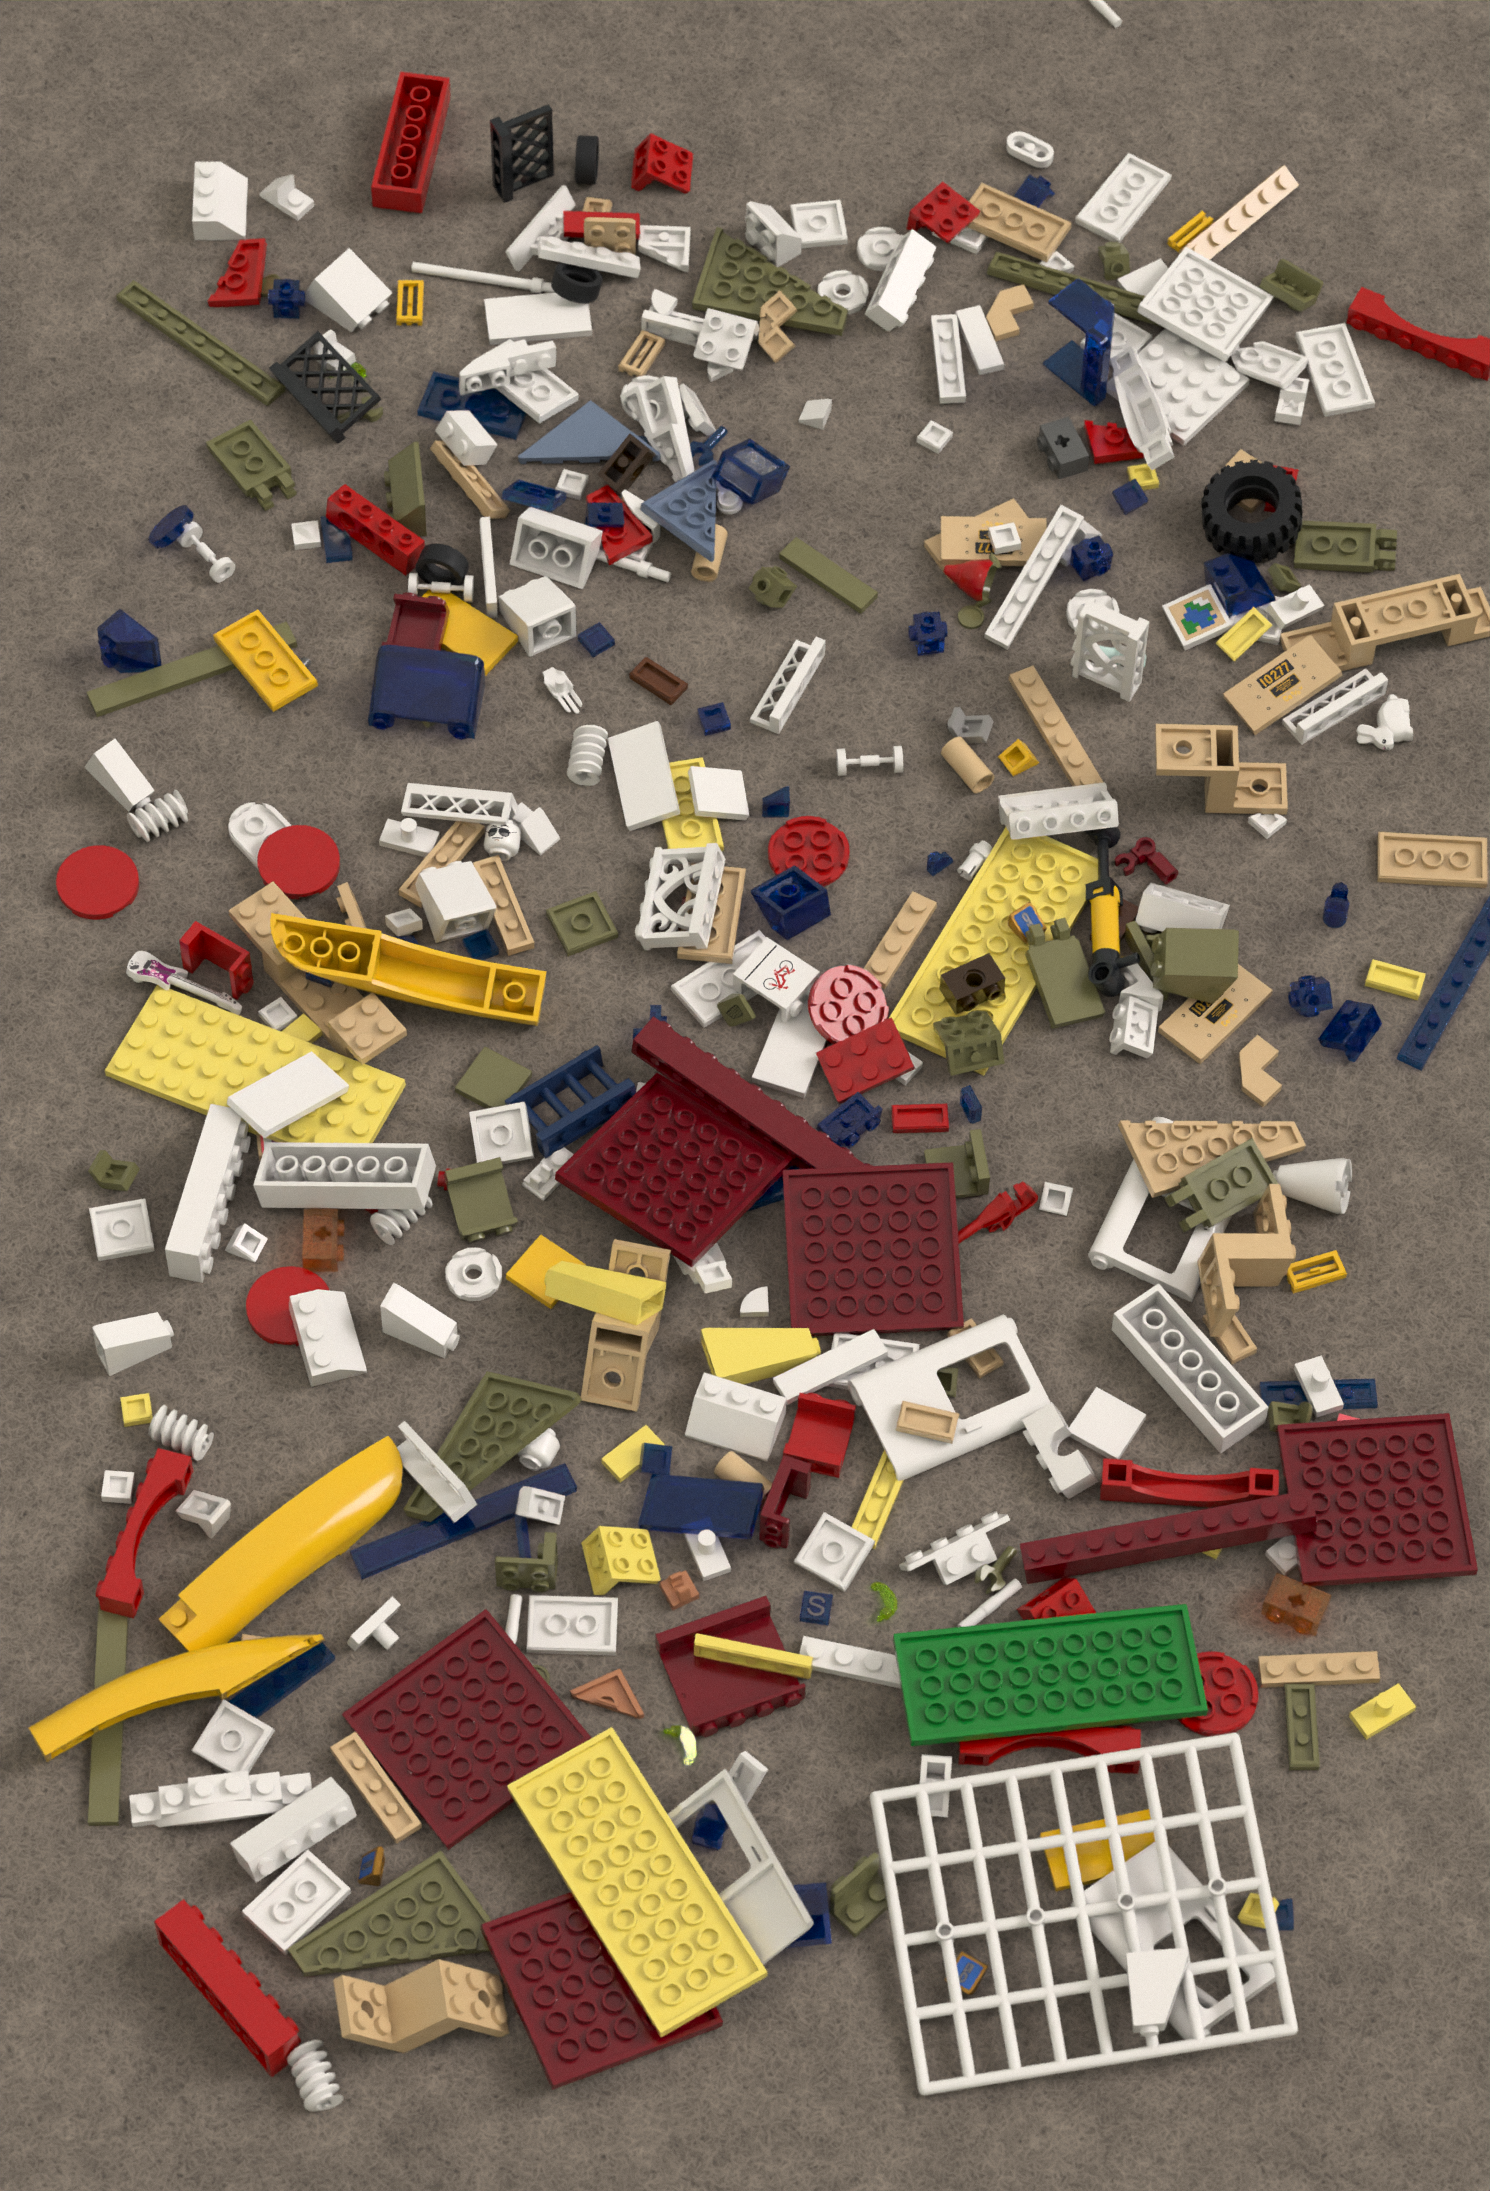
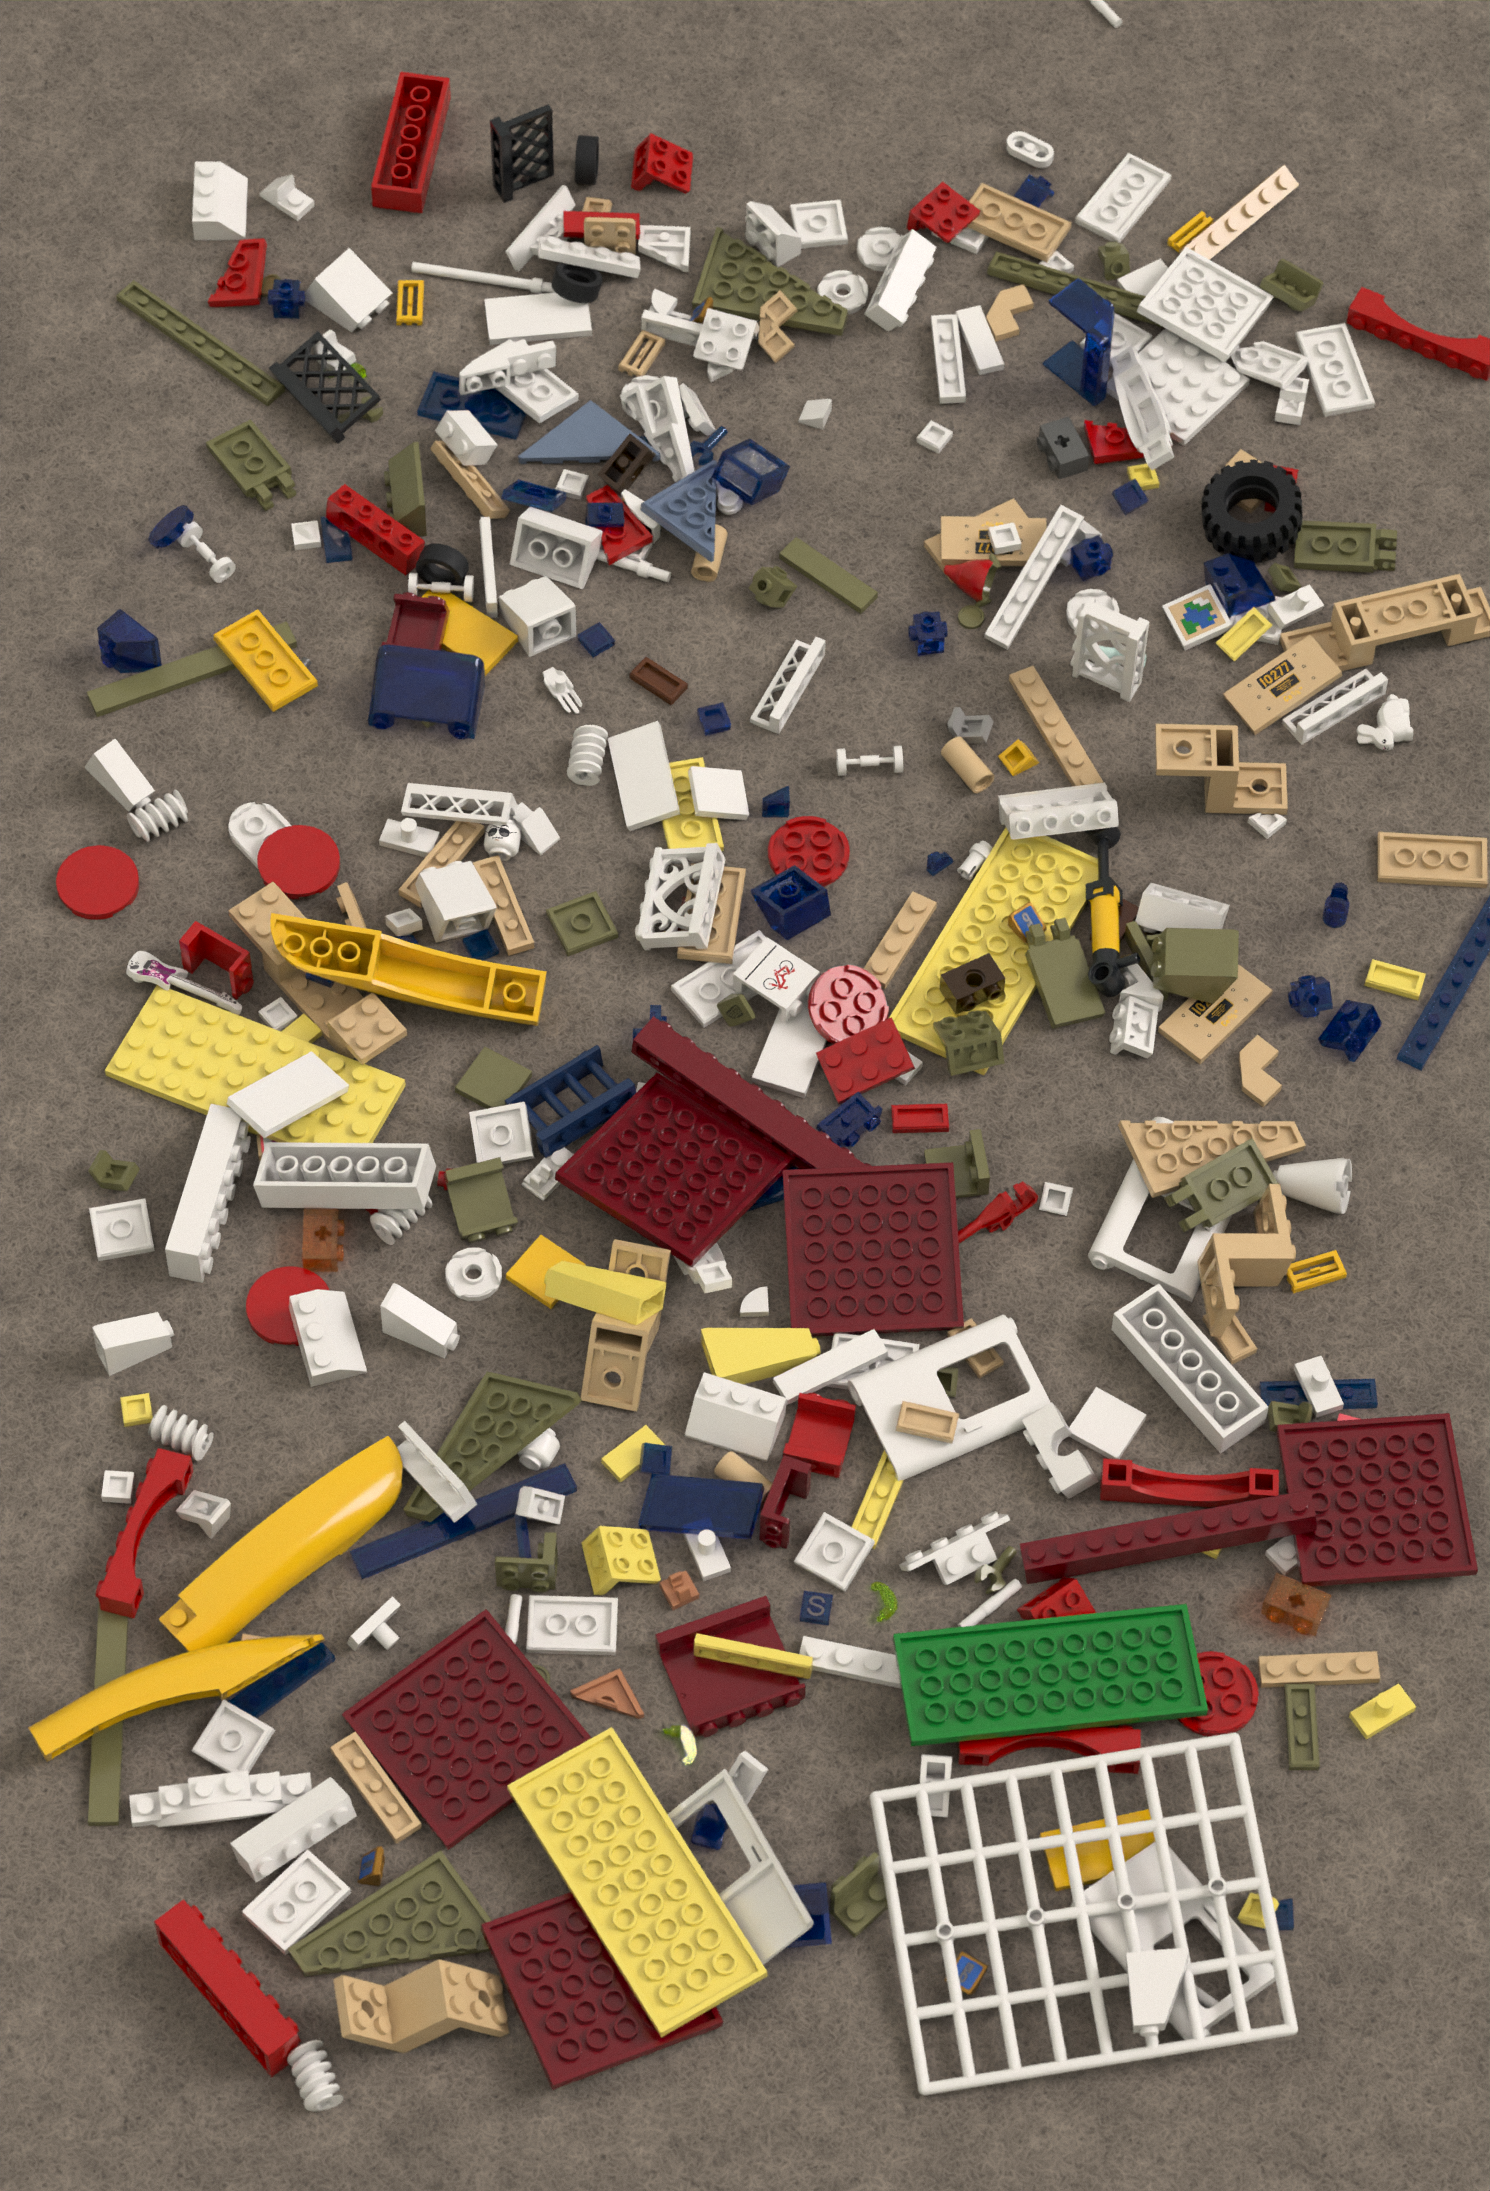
(246, 1243): white slope -> none
(700, 311): none -> pearl gold slope
(970, 1104): clear blue tile -> none
(1144, 852): dark red bar -> none

